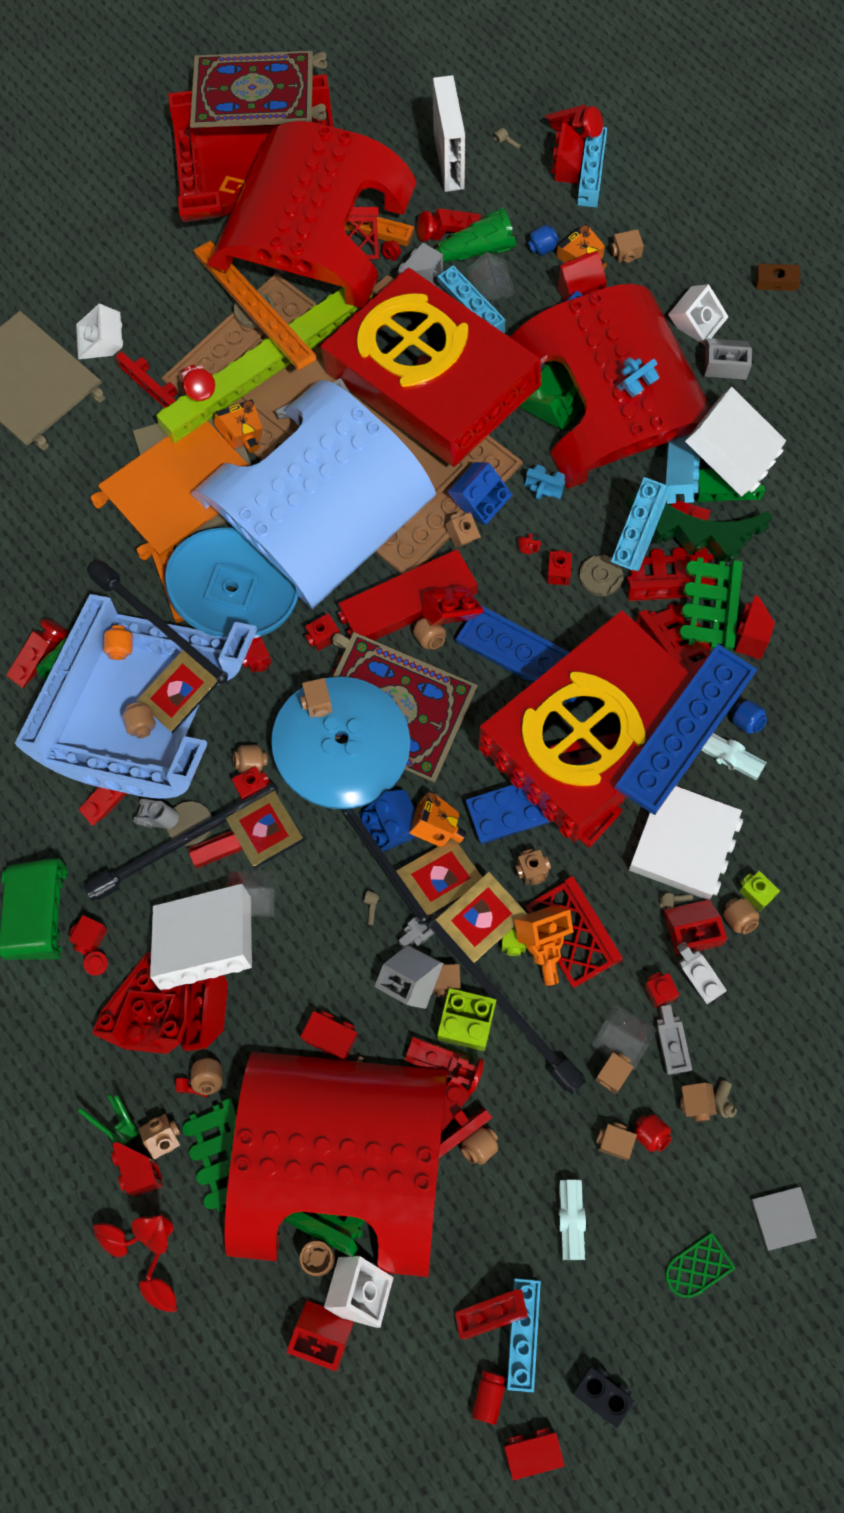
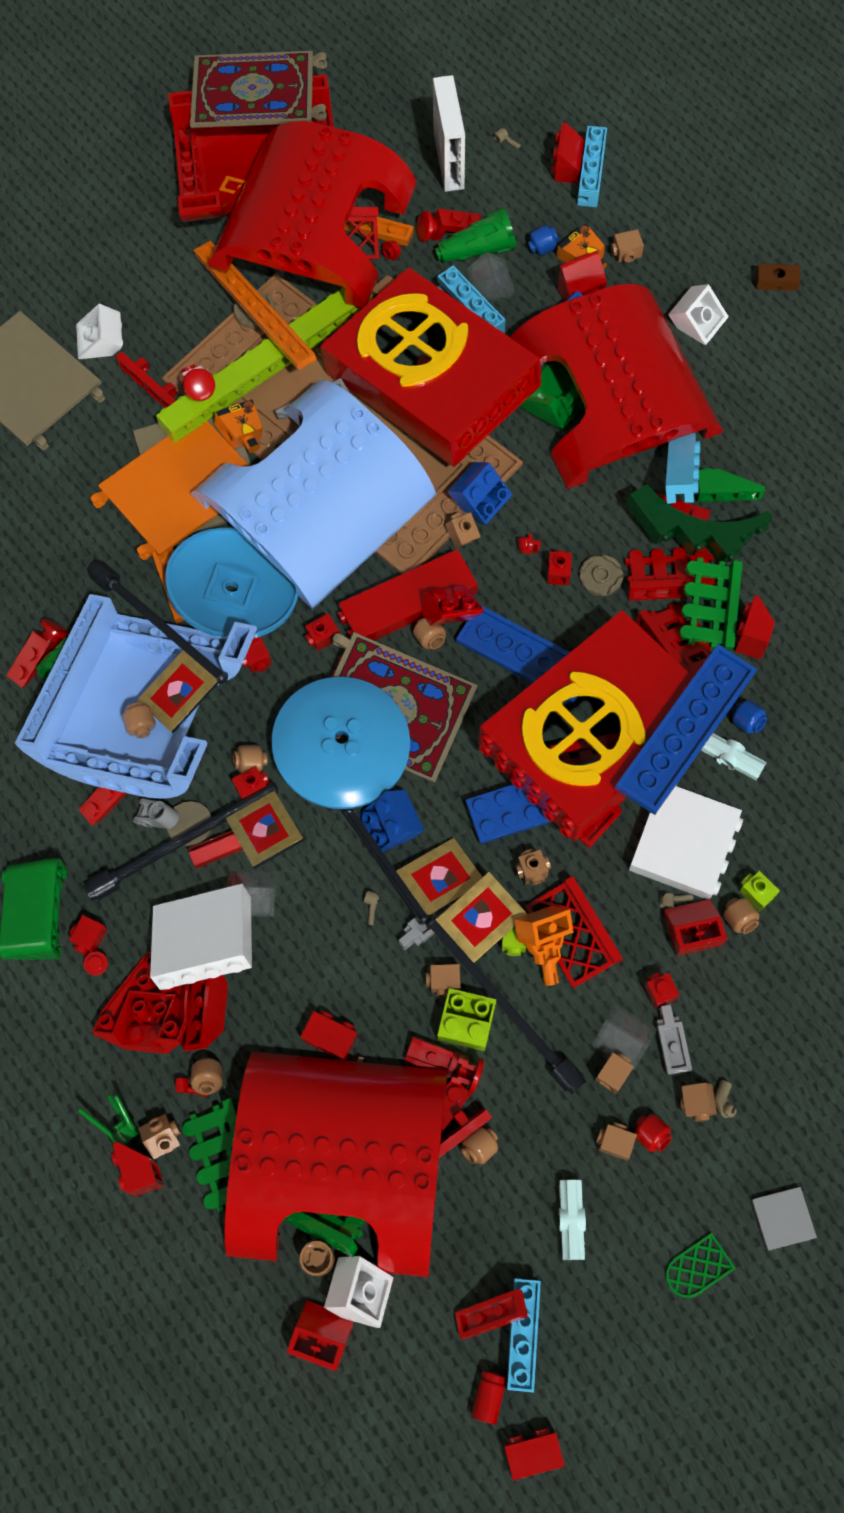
(117, 643): orange head -> none
(154, 1234): red plant -> none
(316, 698): medium nougat brick -> none
(409, 977): light grey slope -> none
(425, 262): light grey slope -> none
(436, 821): orange torso -> none
(545, 484): dark azure hips -> none
(578, 117): red piece -> none
(599, 1401): black brick -> none
(641, 524): medium azure brick -> none
(647, 372): dark azure hips -> none
(700, 973): hinge -> none
(727, 358): light grey slope -> none
(737, 442): white brick -> none

